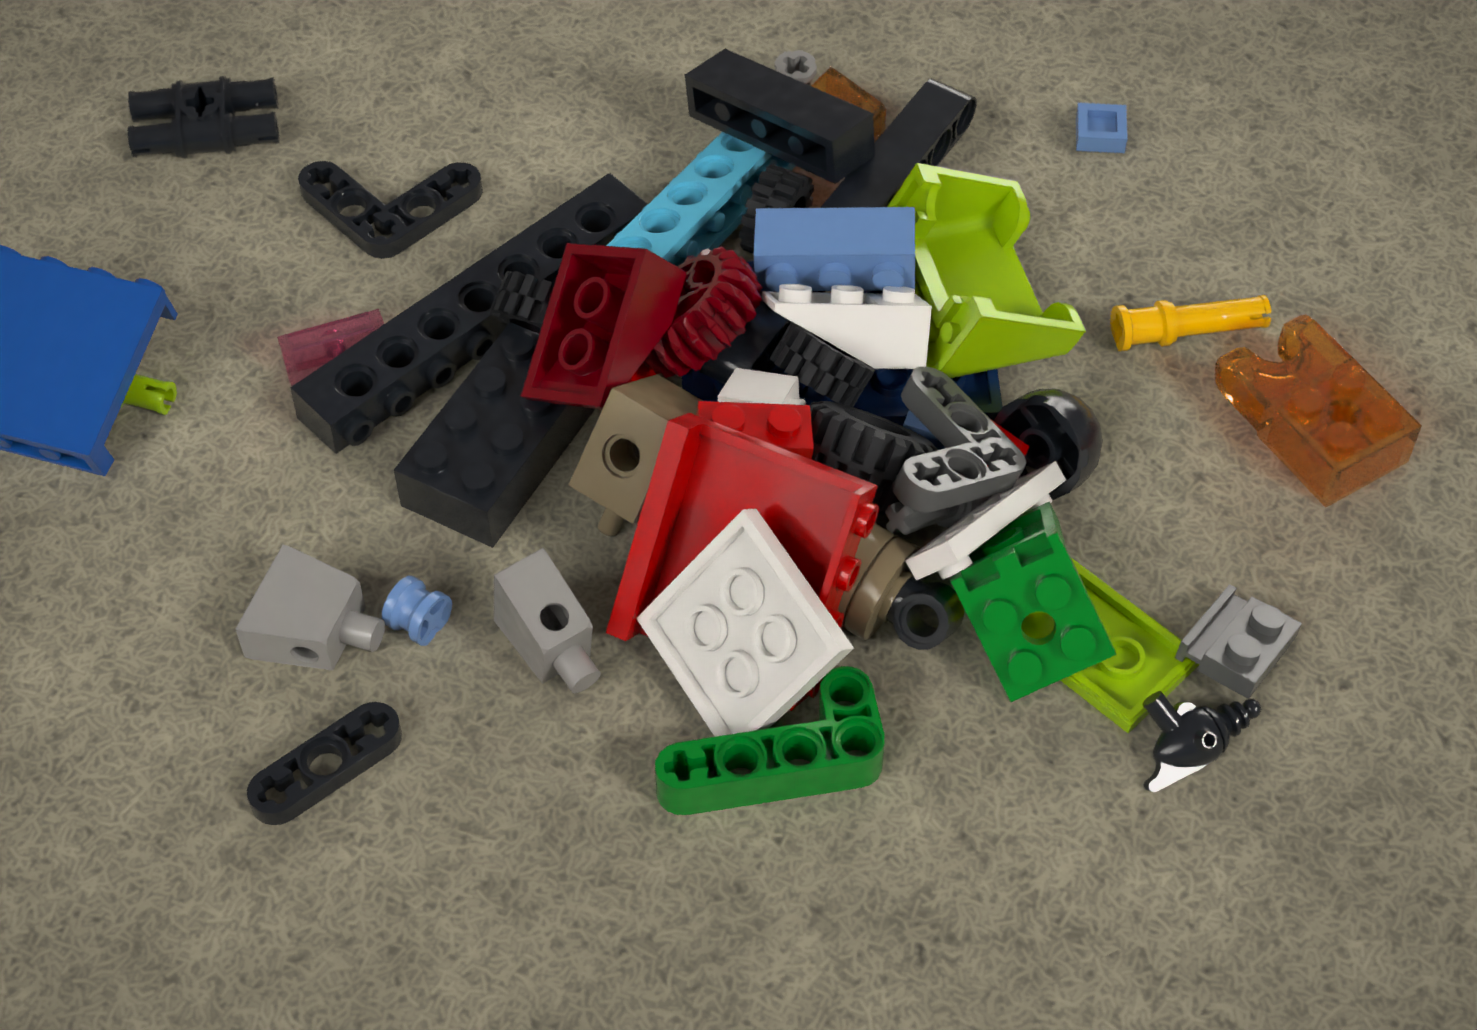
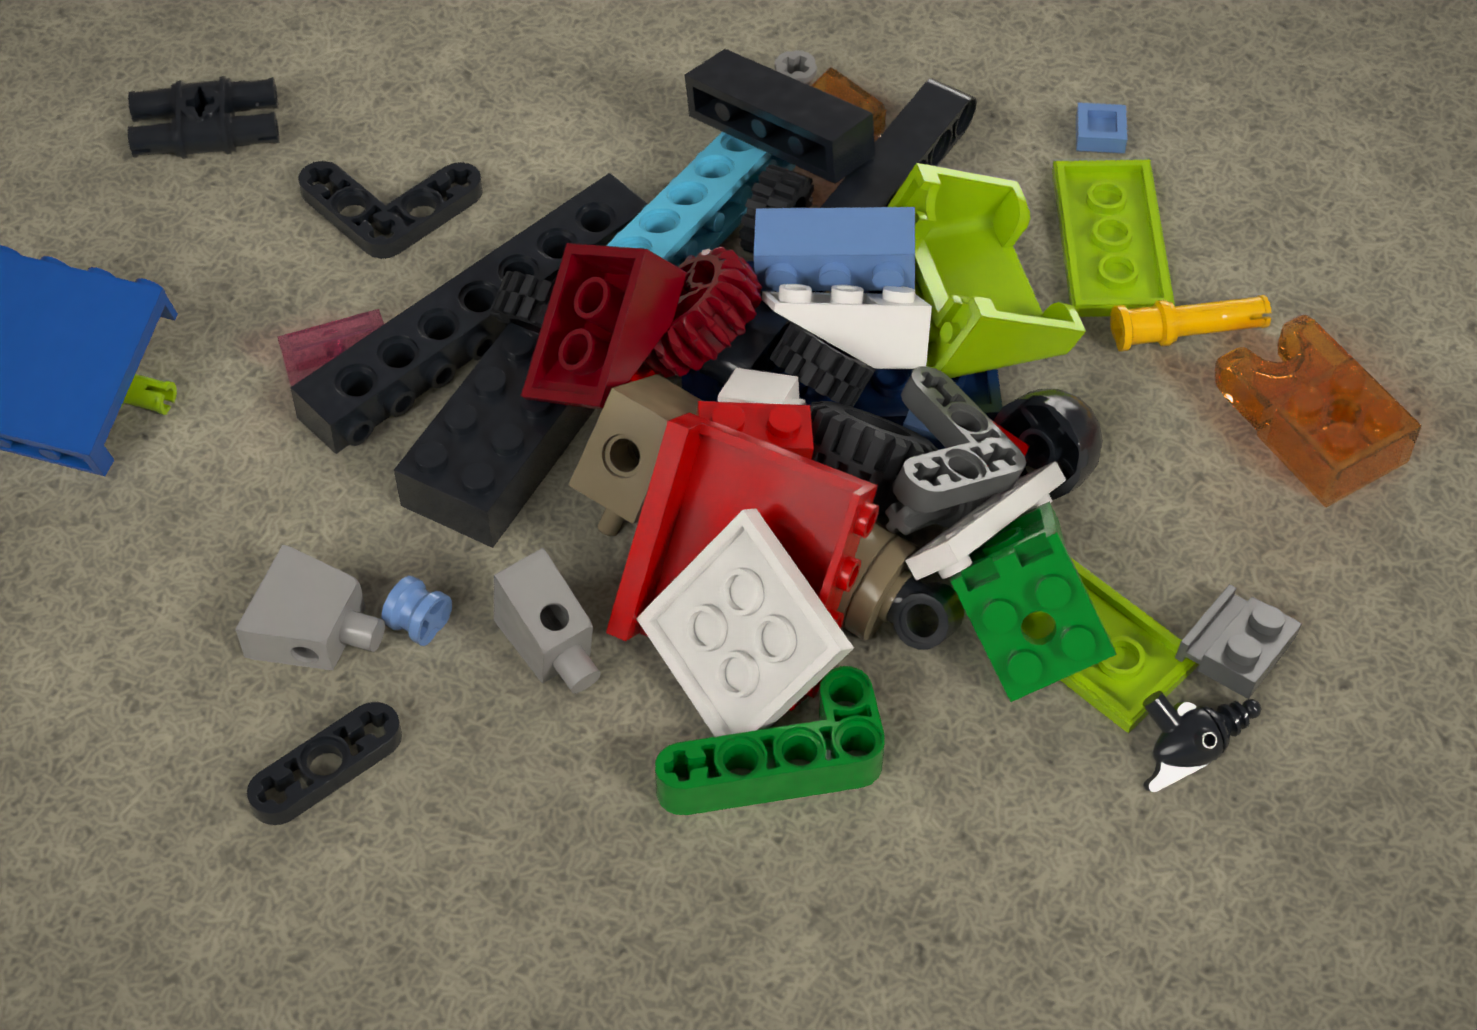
(1111, 235): none -> lime tile

